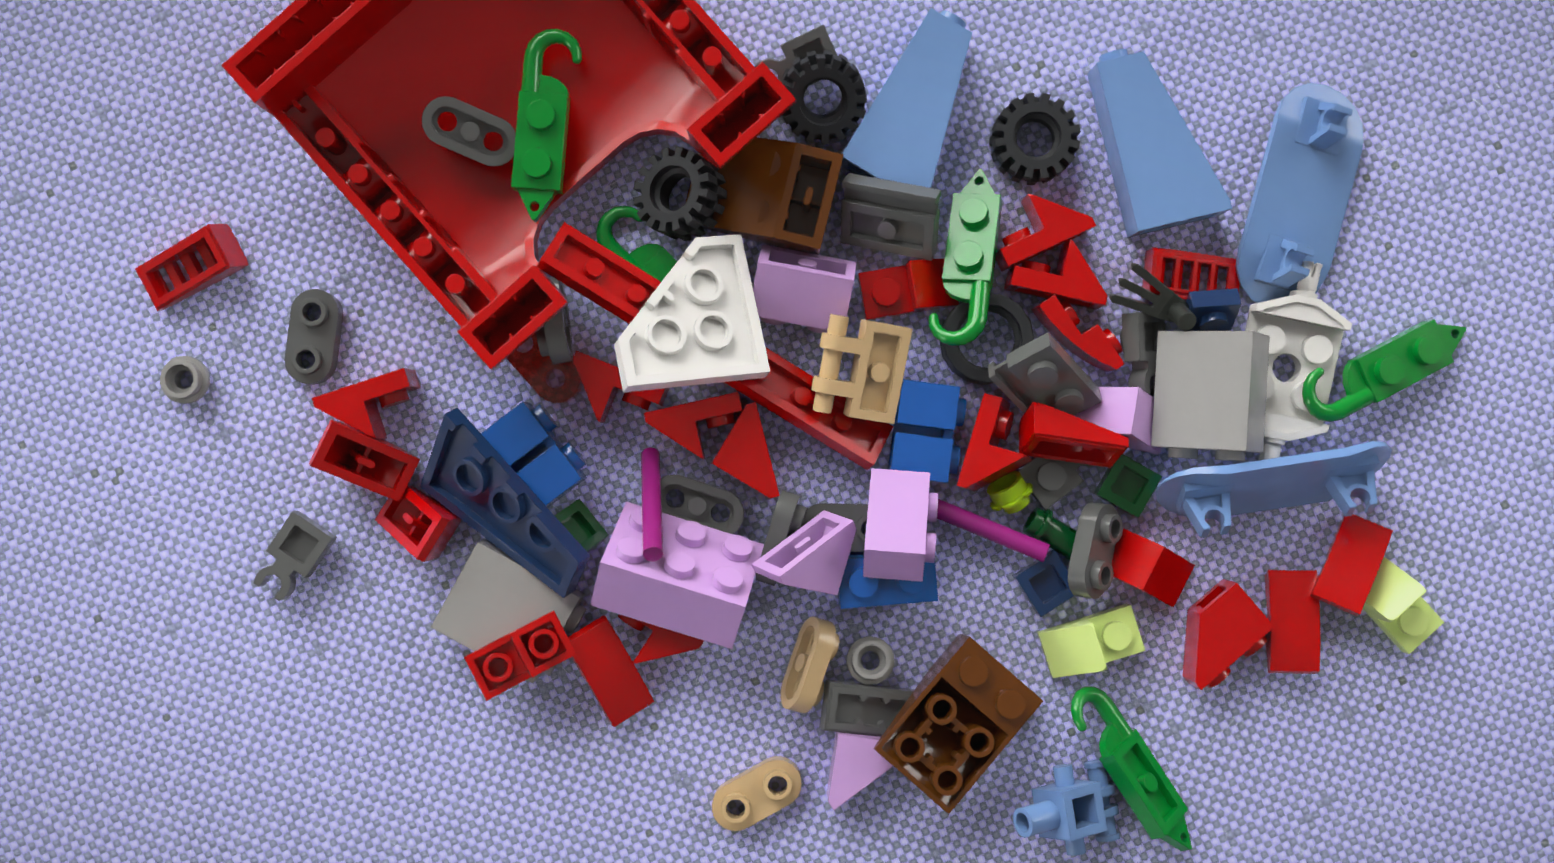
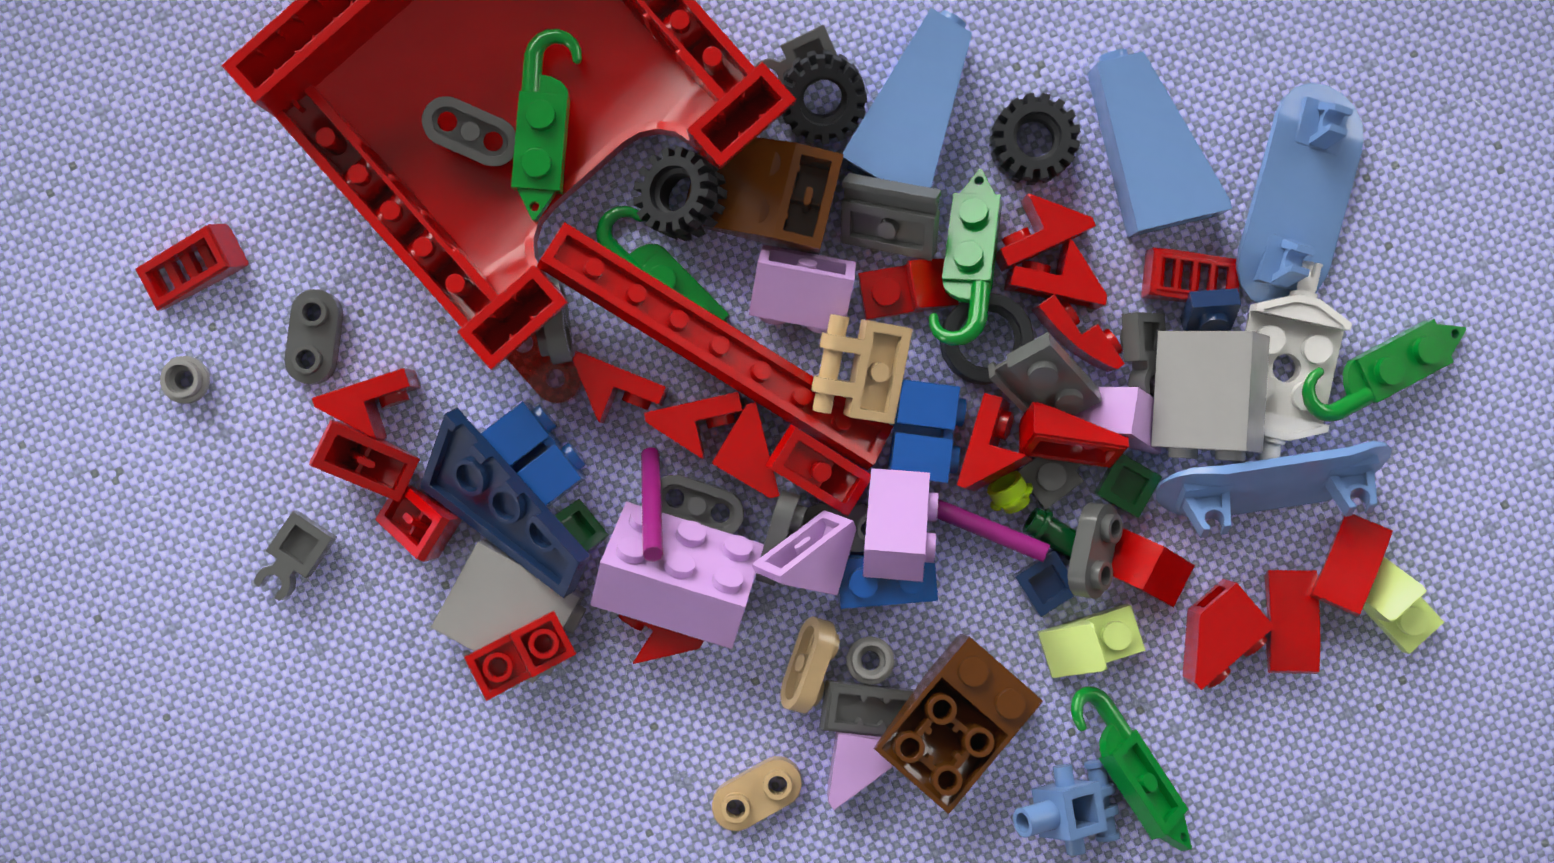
(609, 671): red slope -> none
(696, 323): white plate -> none
(819, 470): none -> red slope
(1164, 306): pearl dark grey piece -> none

